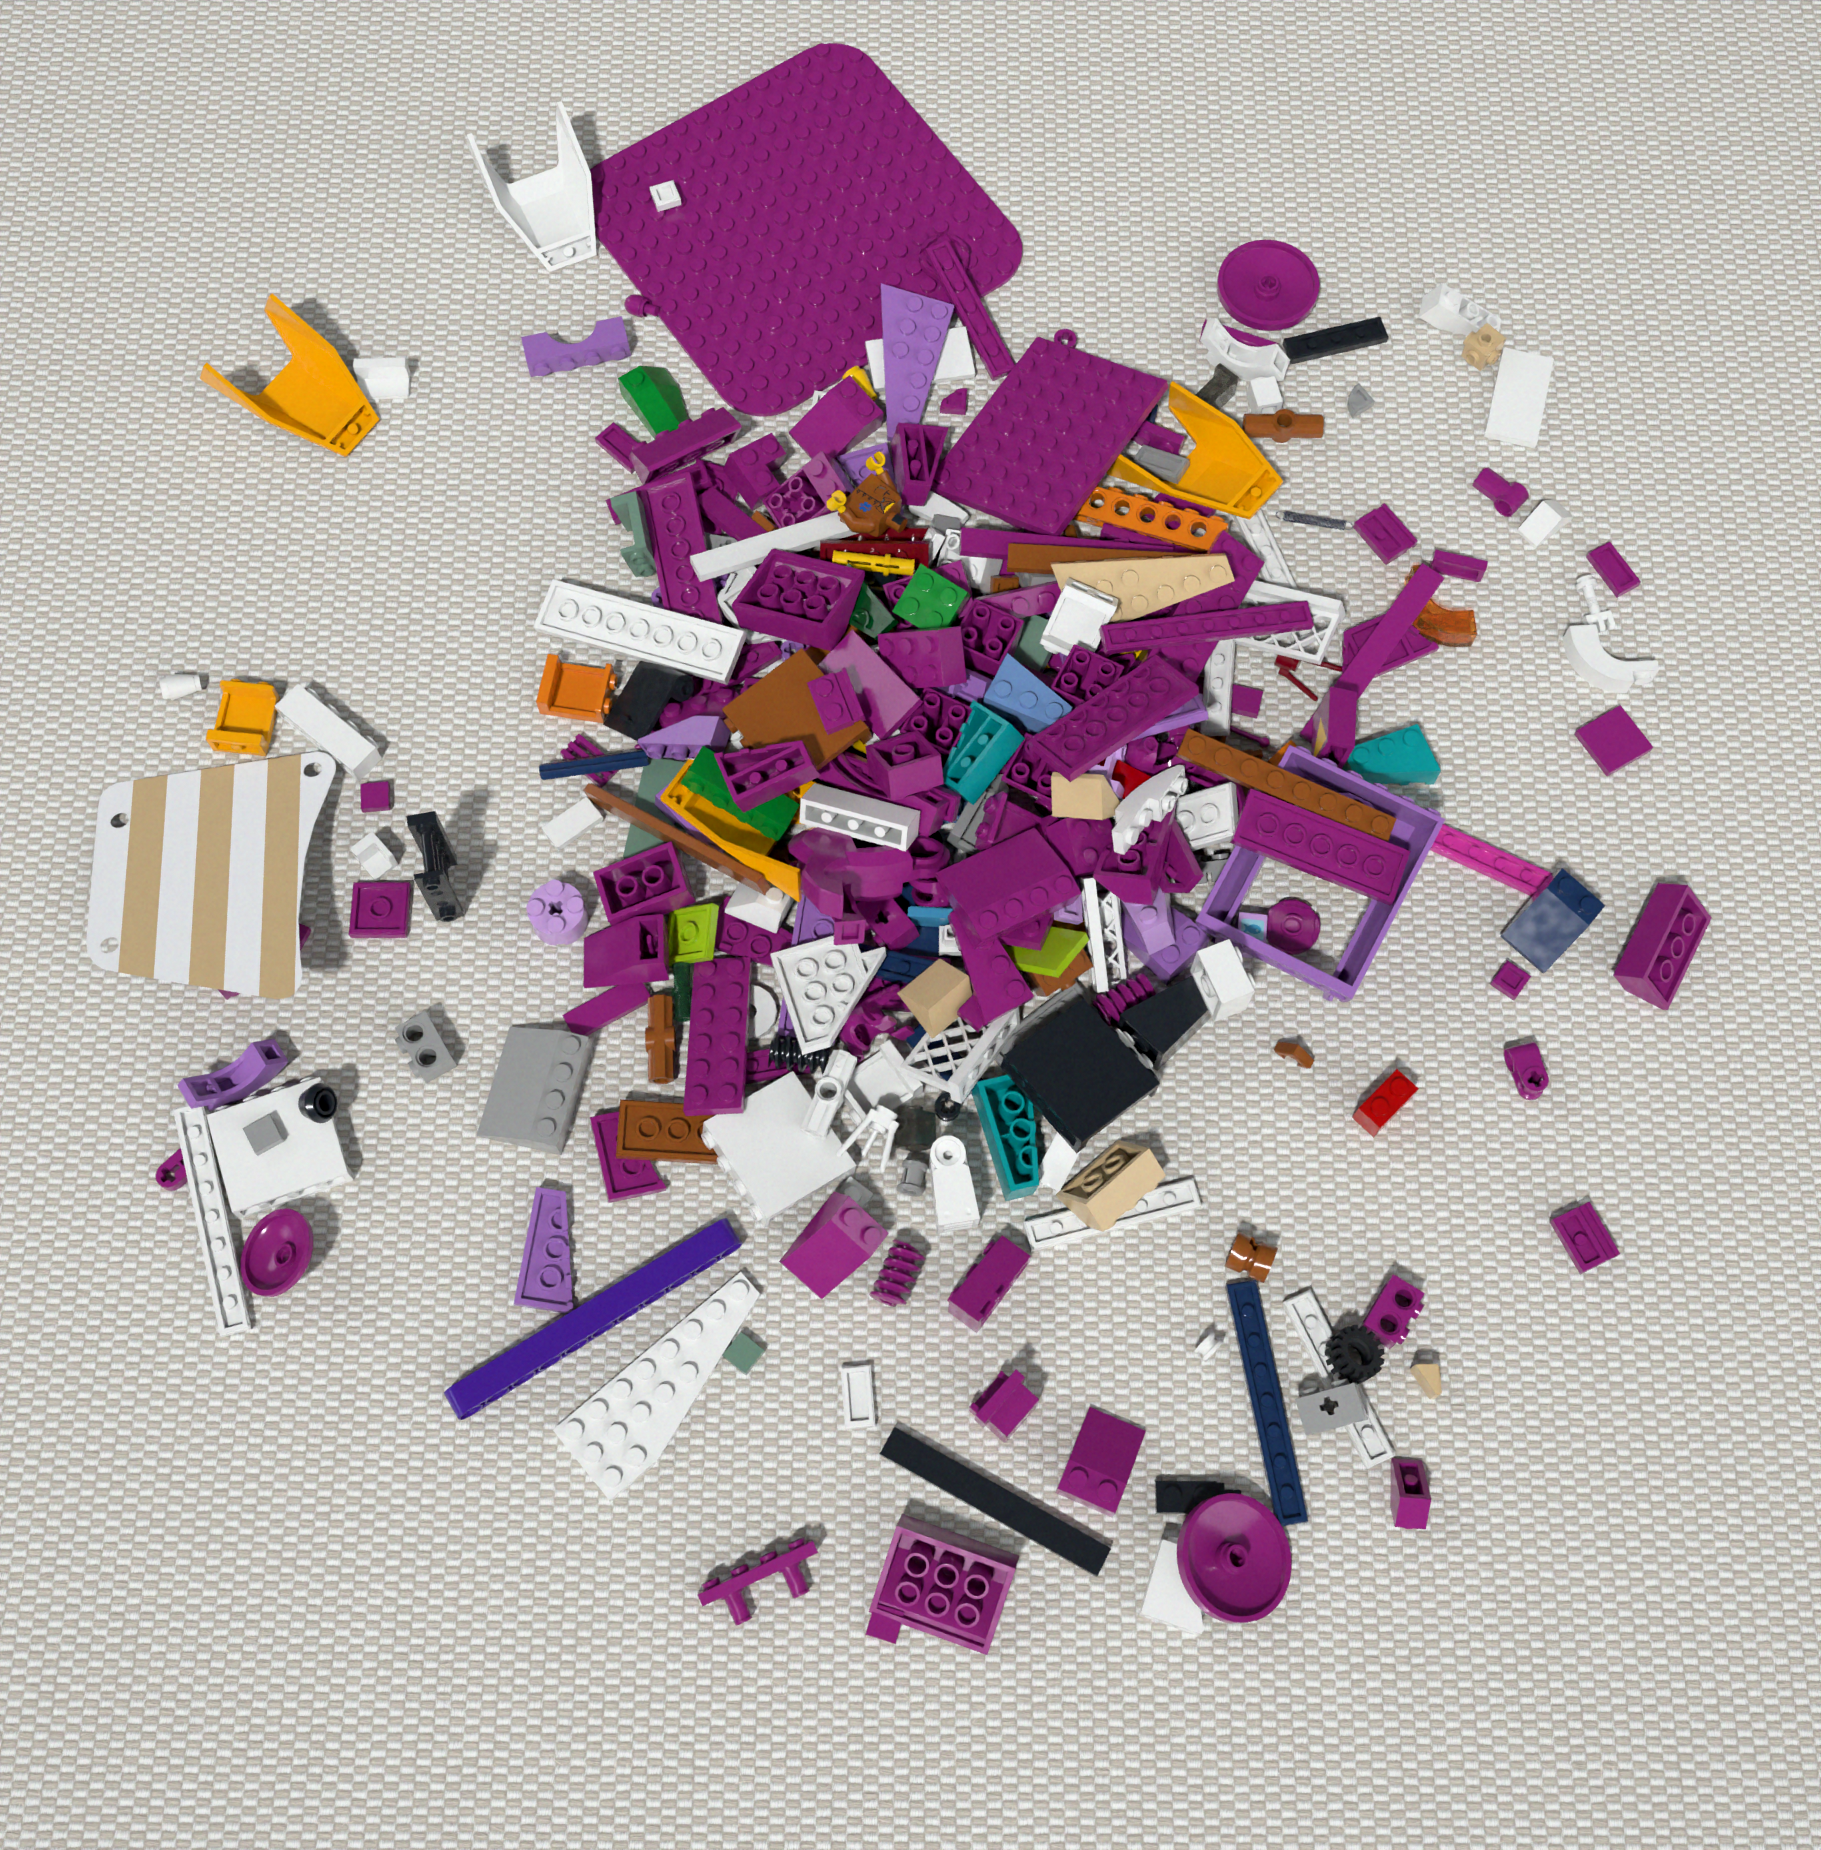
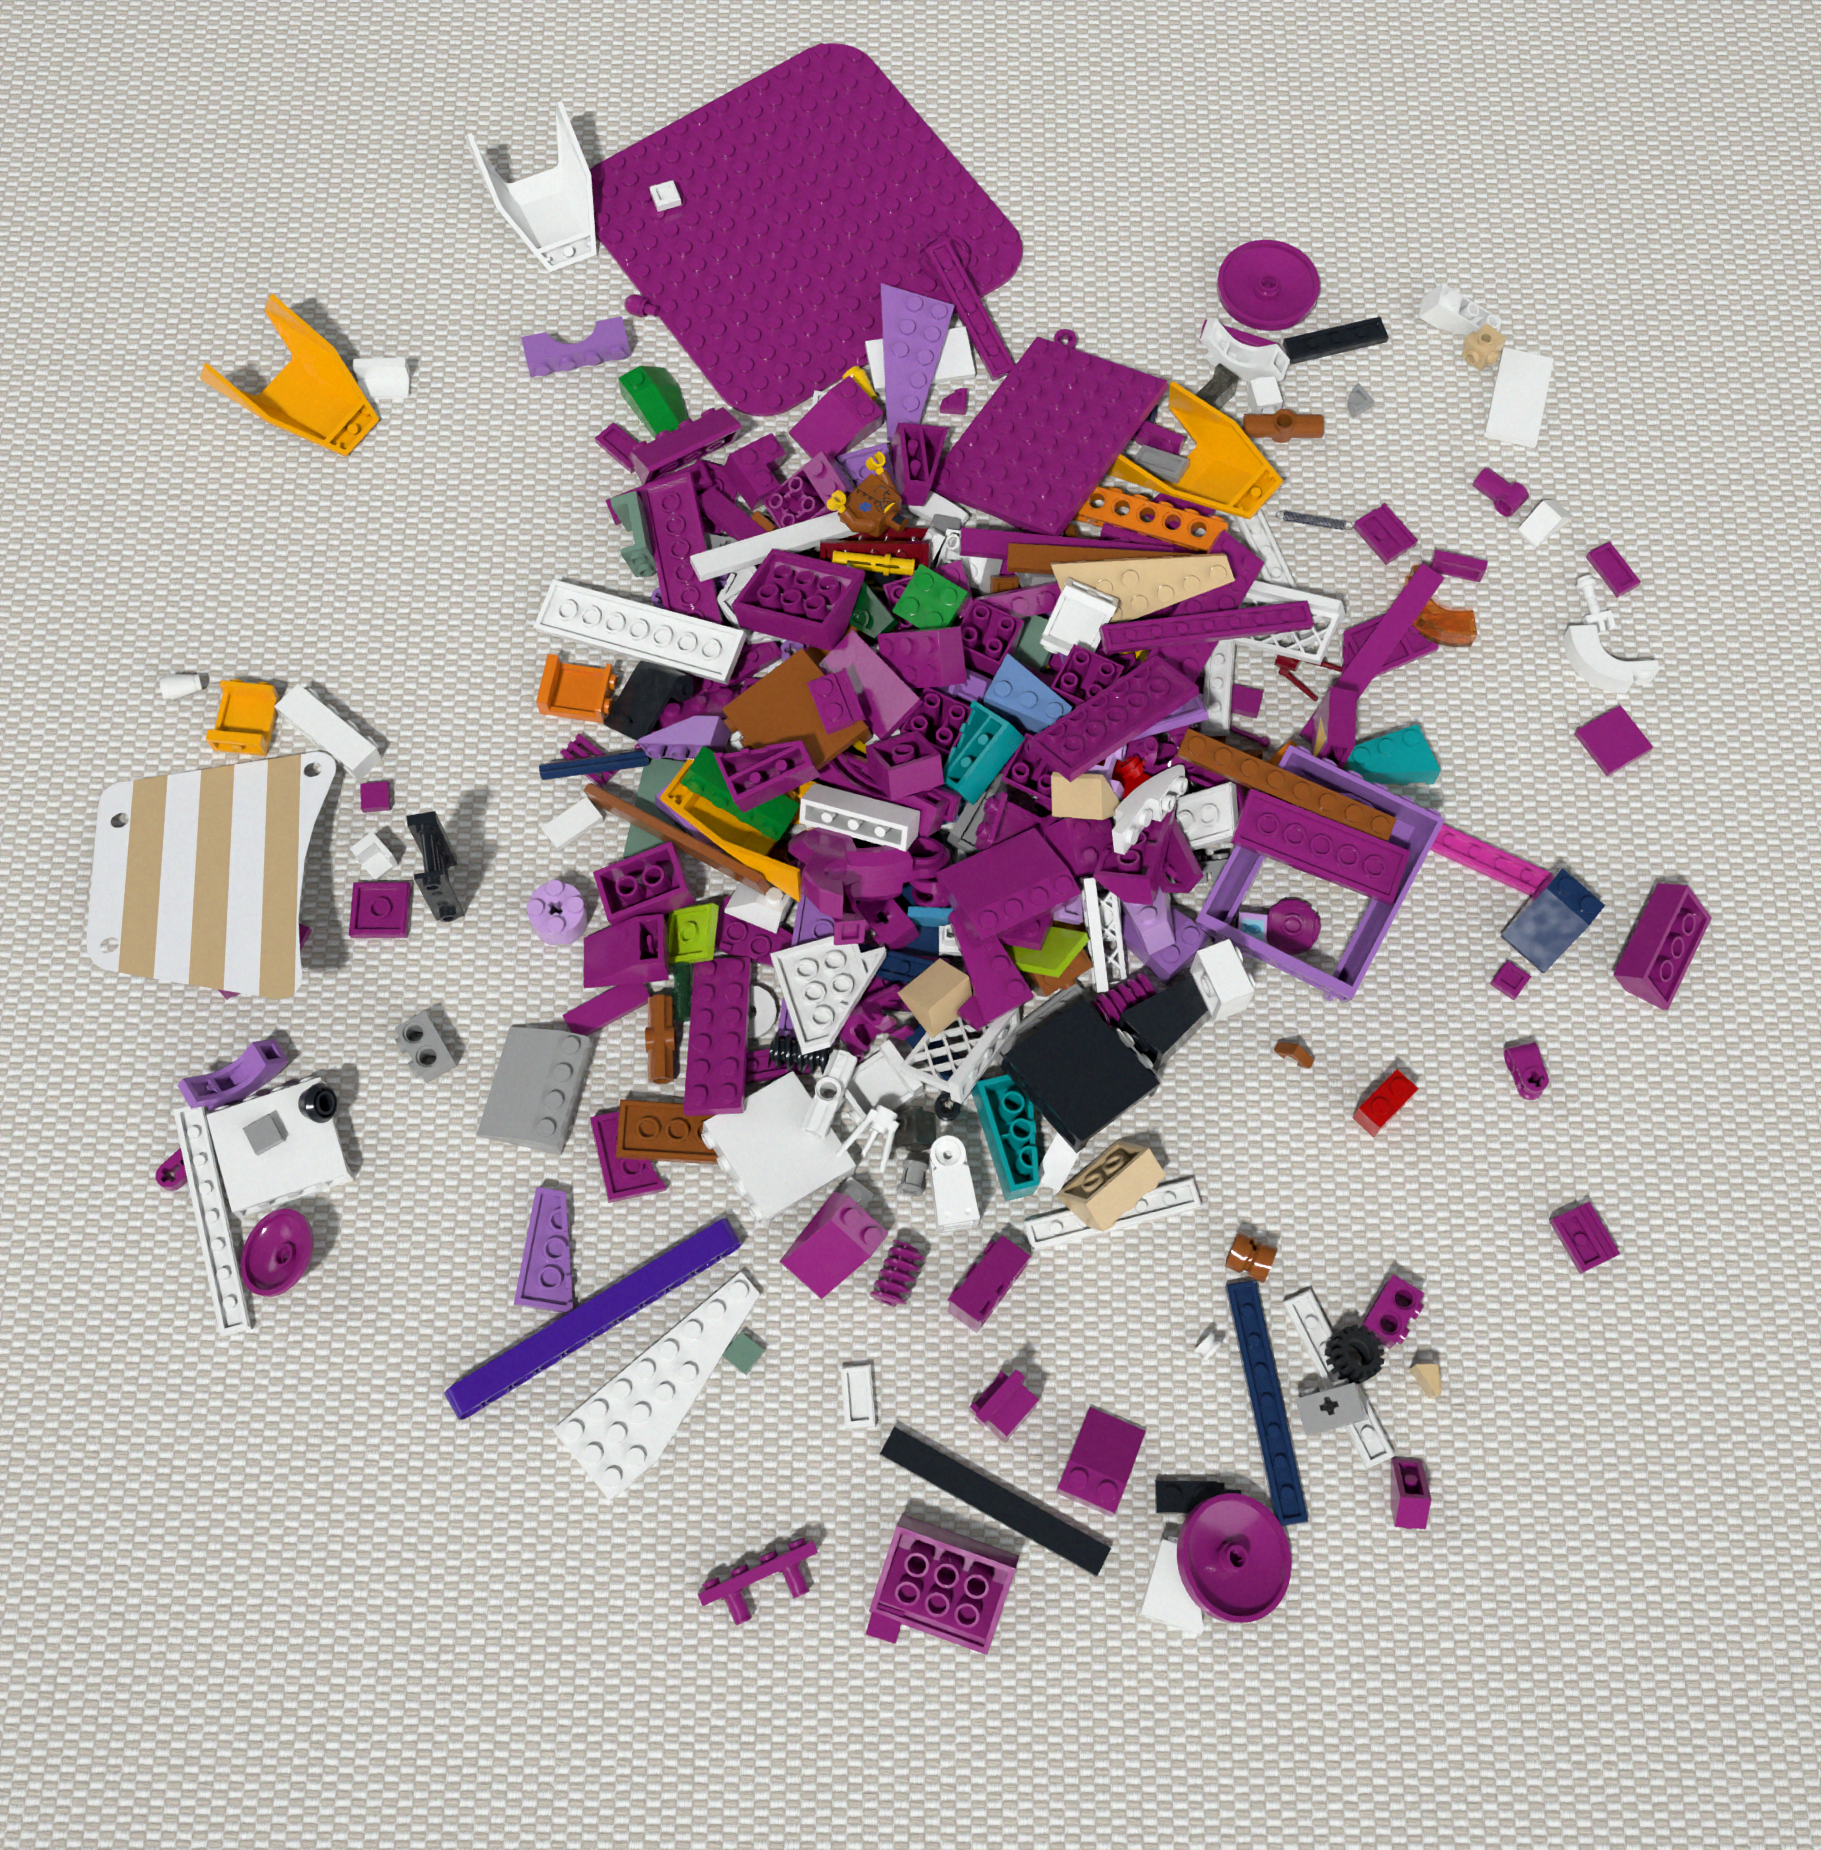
(1132, 767): none -> red plate

